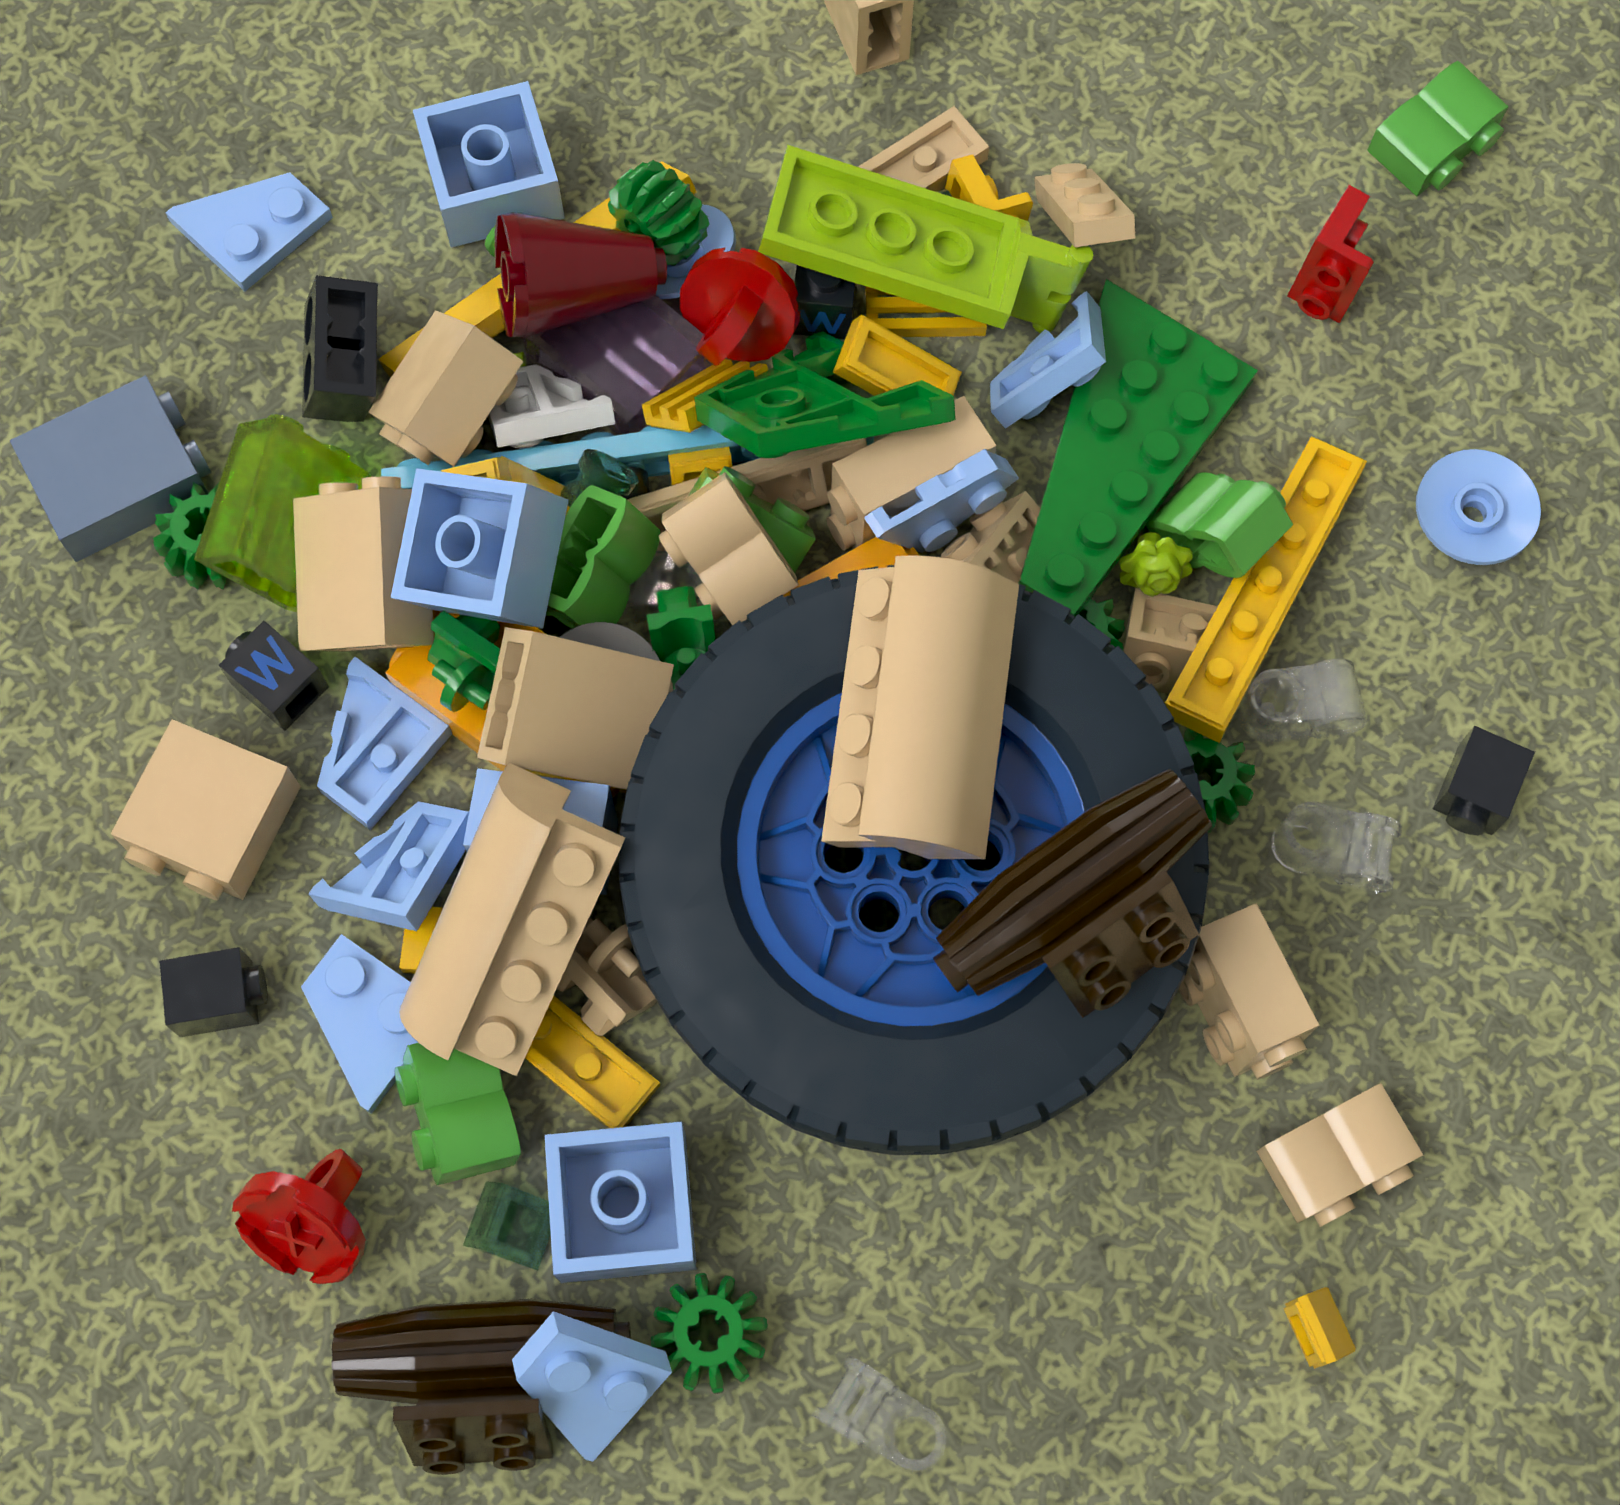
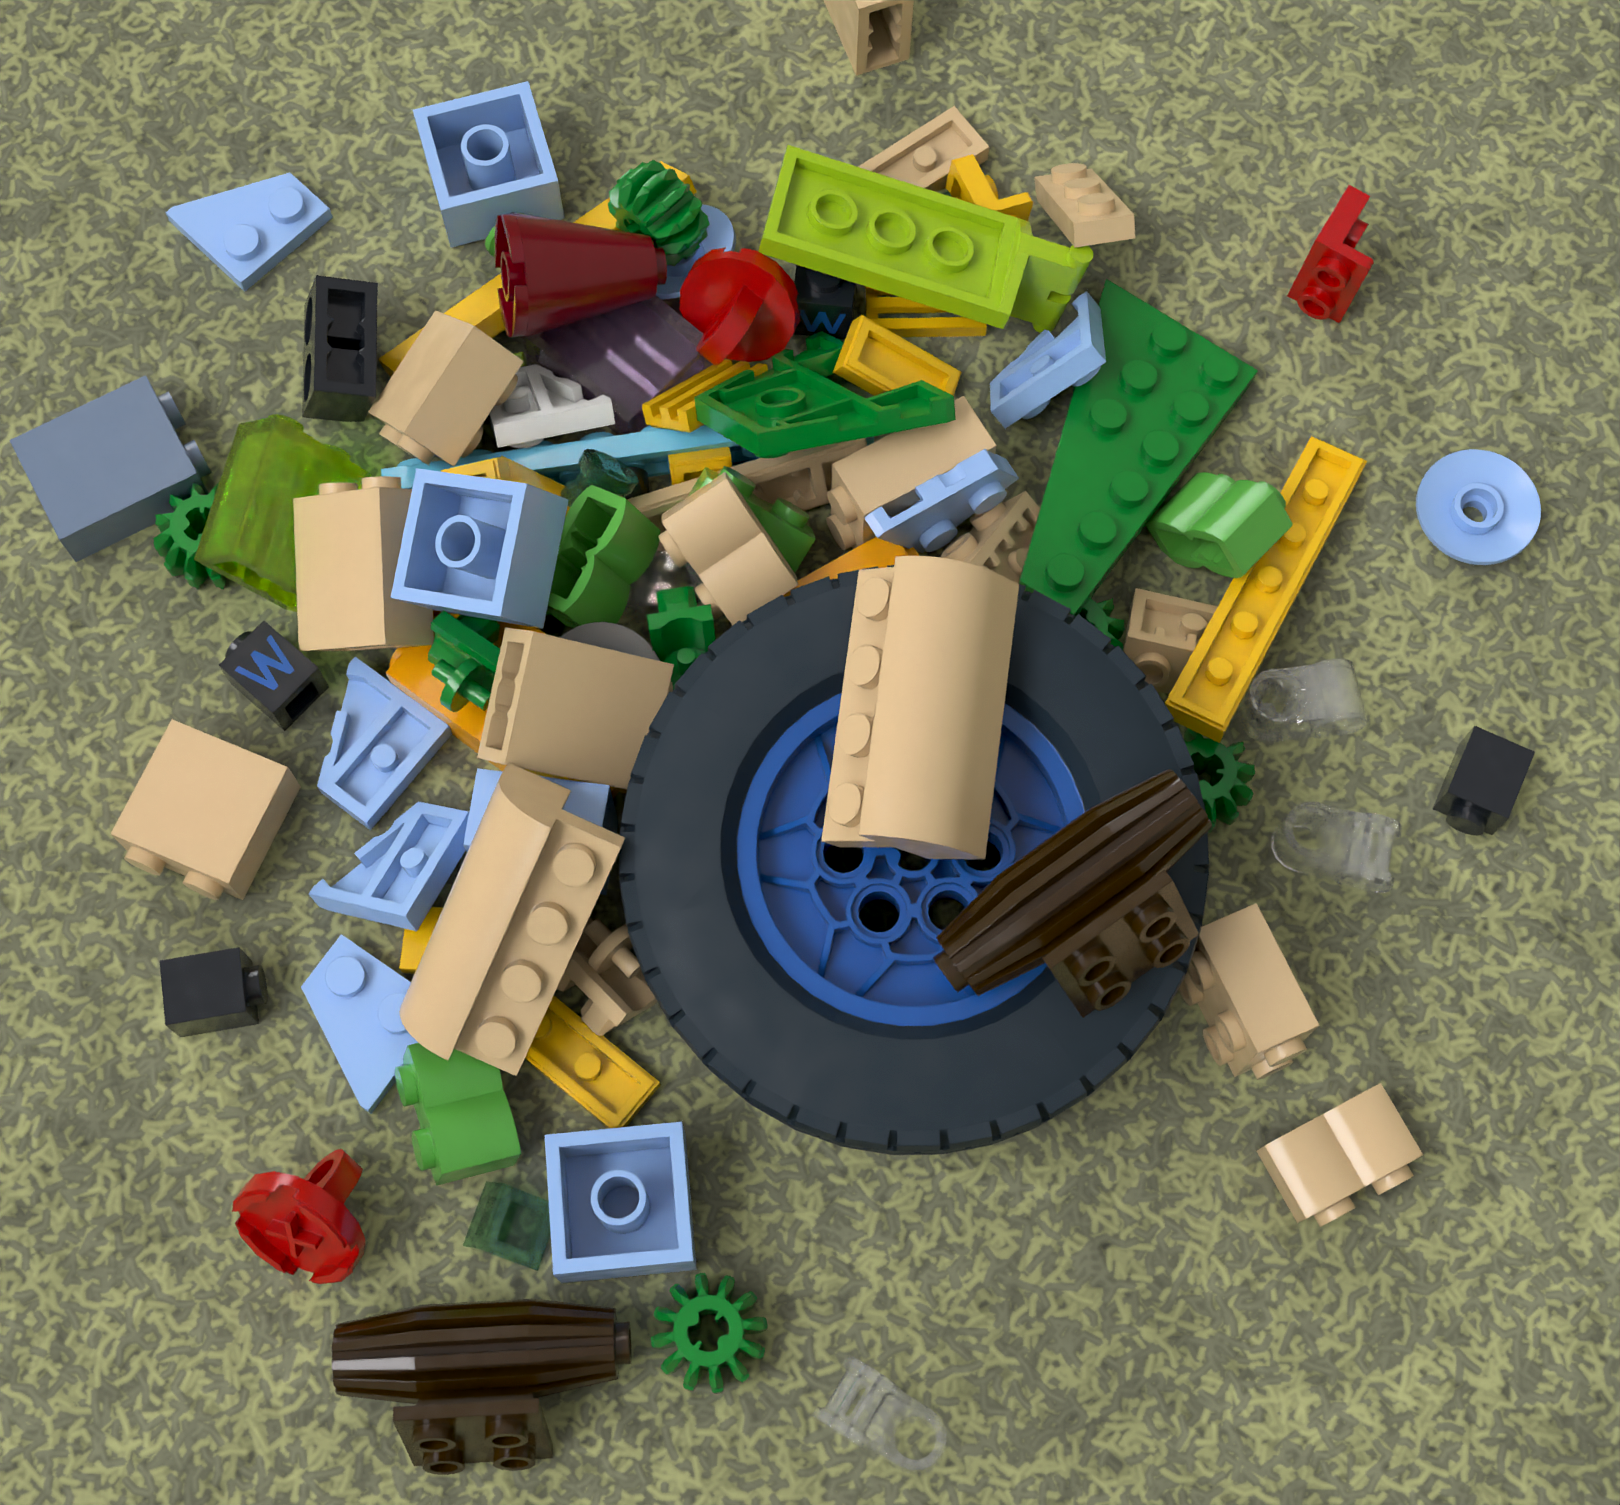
(588, 1379): light blue wing -> none
(1156, 565): lime plant -> none
(1319, 1328): yellow slope -> none
(1438, 128): bright green brick -> none

